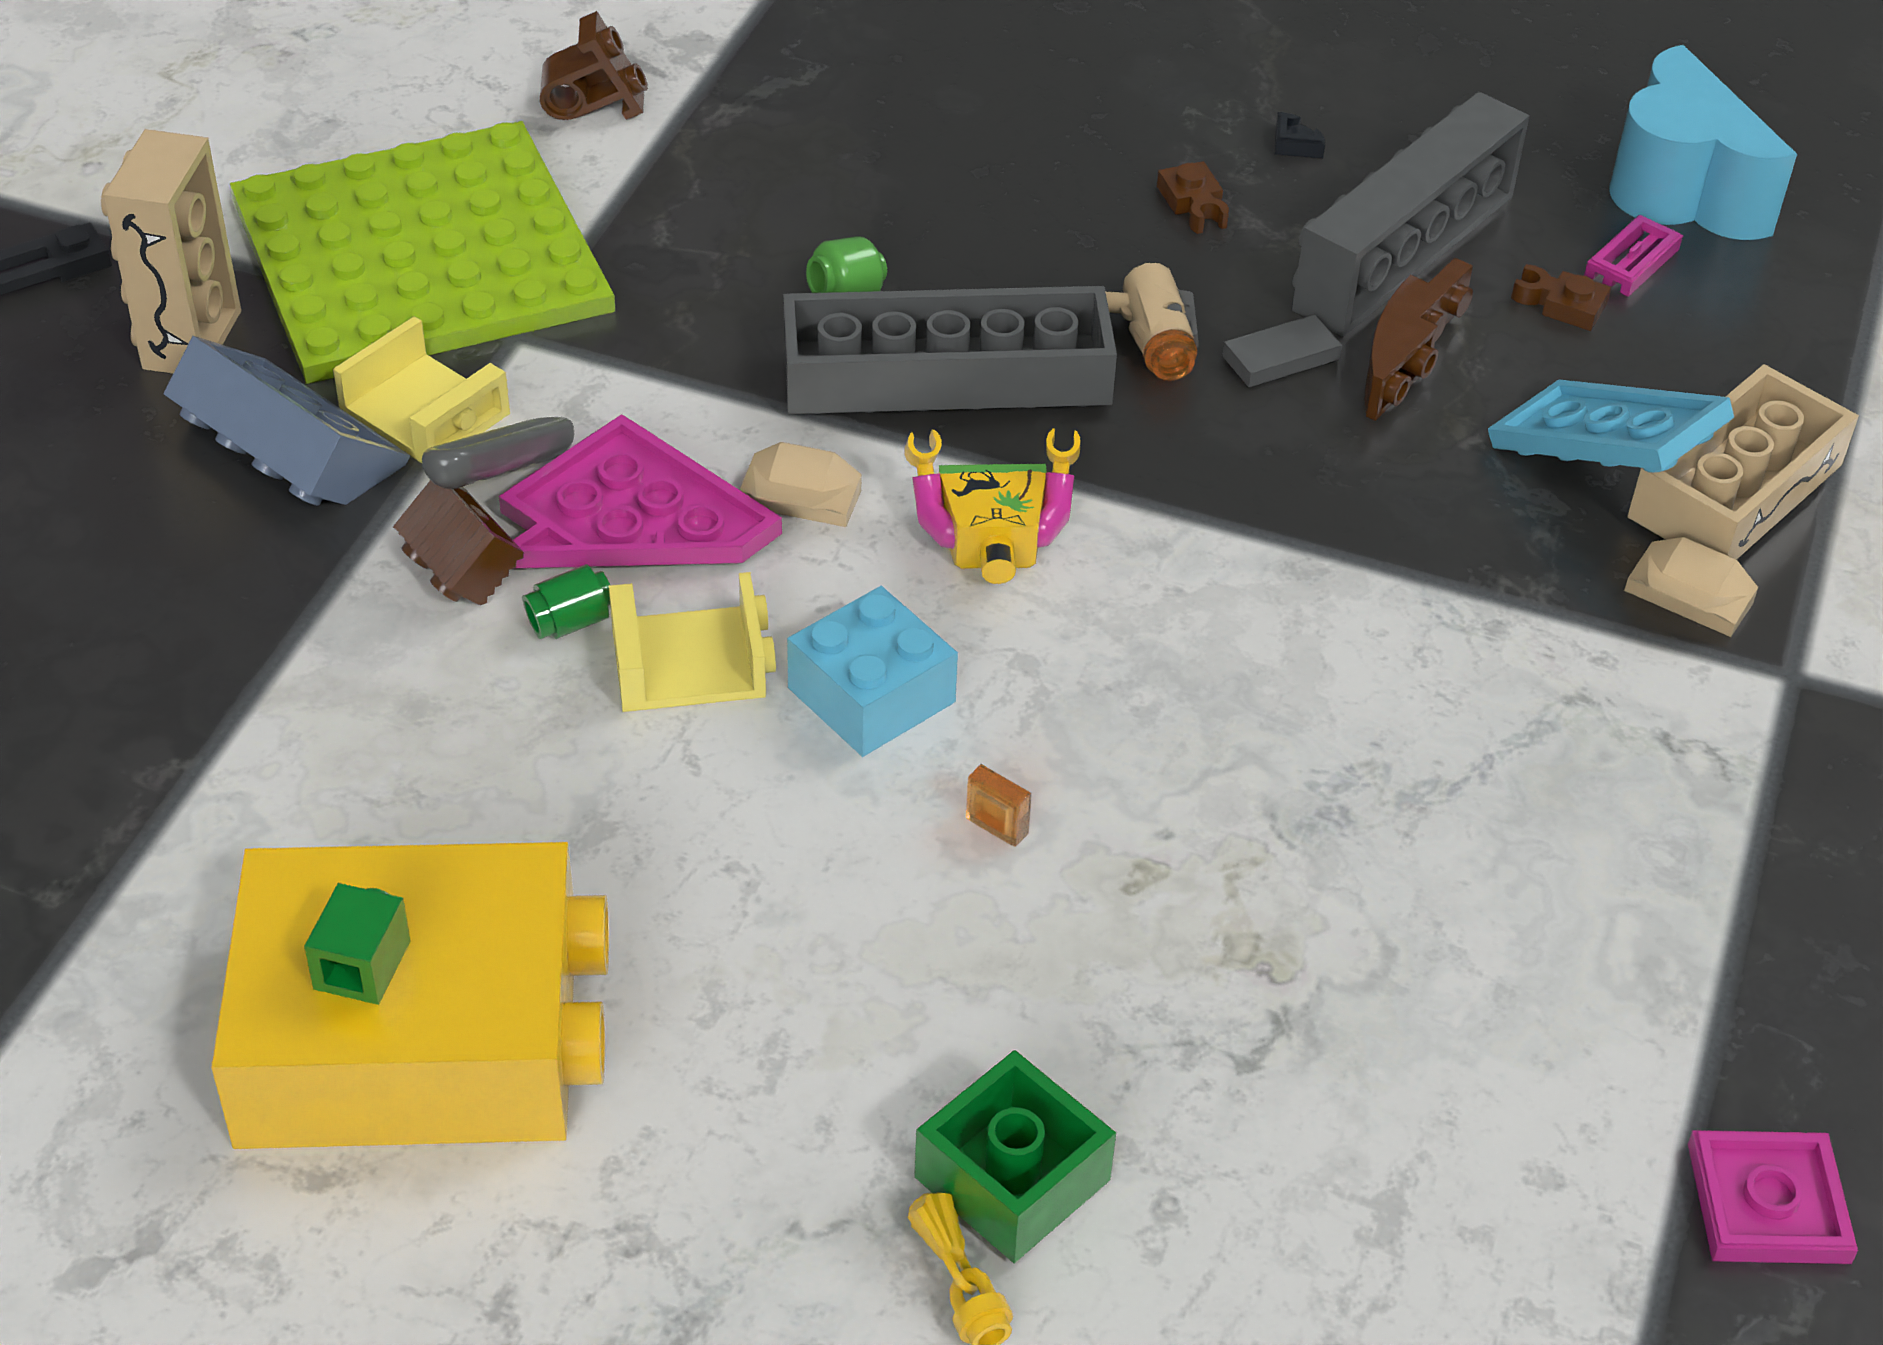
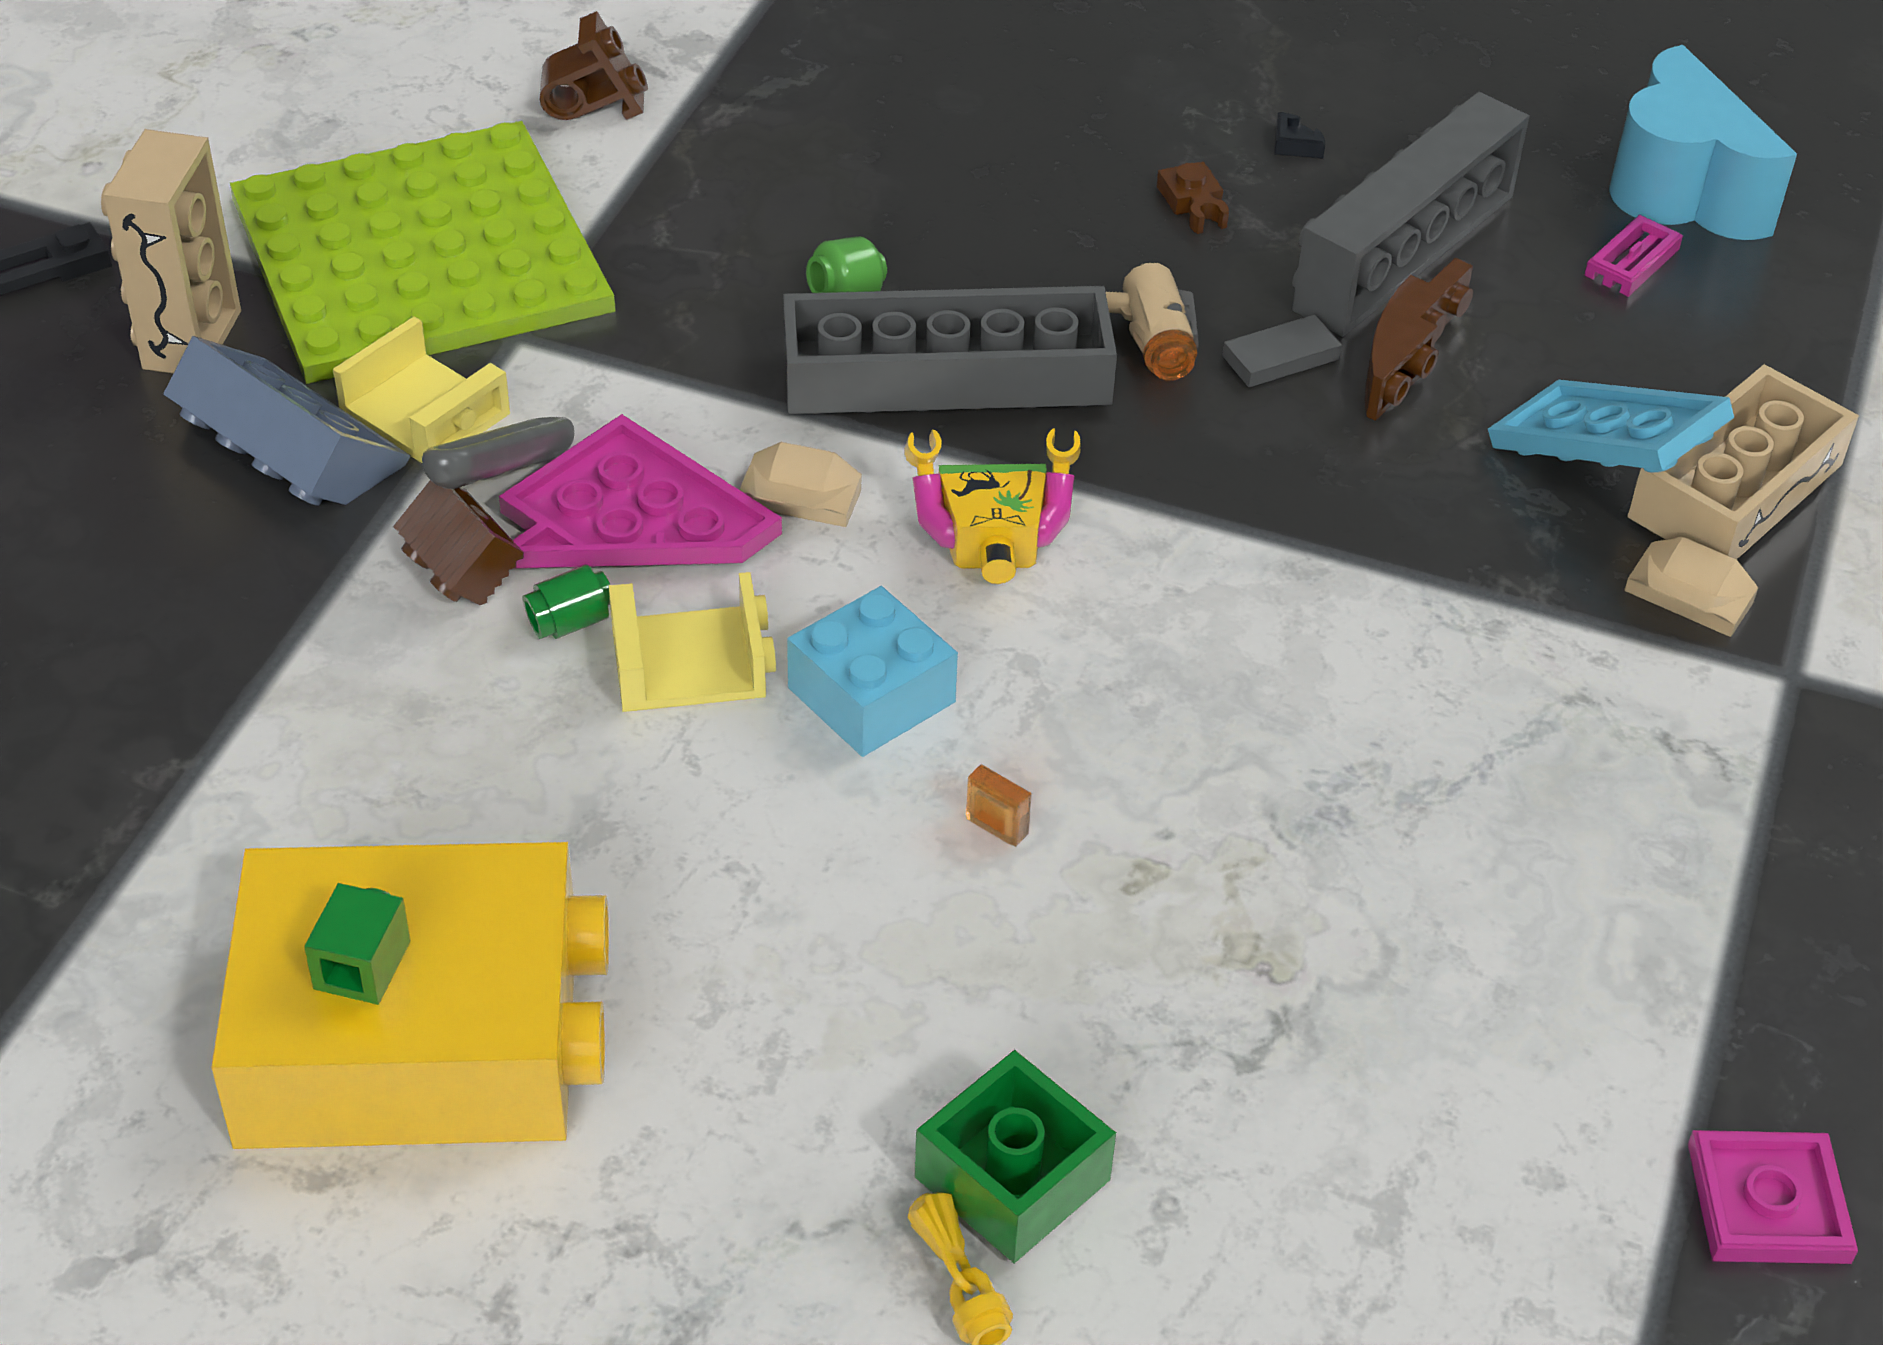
(1567, 299): reddish brown plate -> none

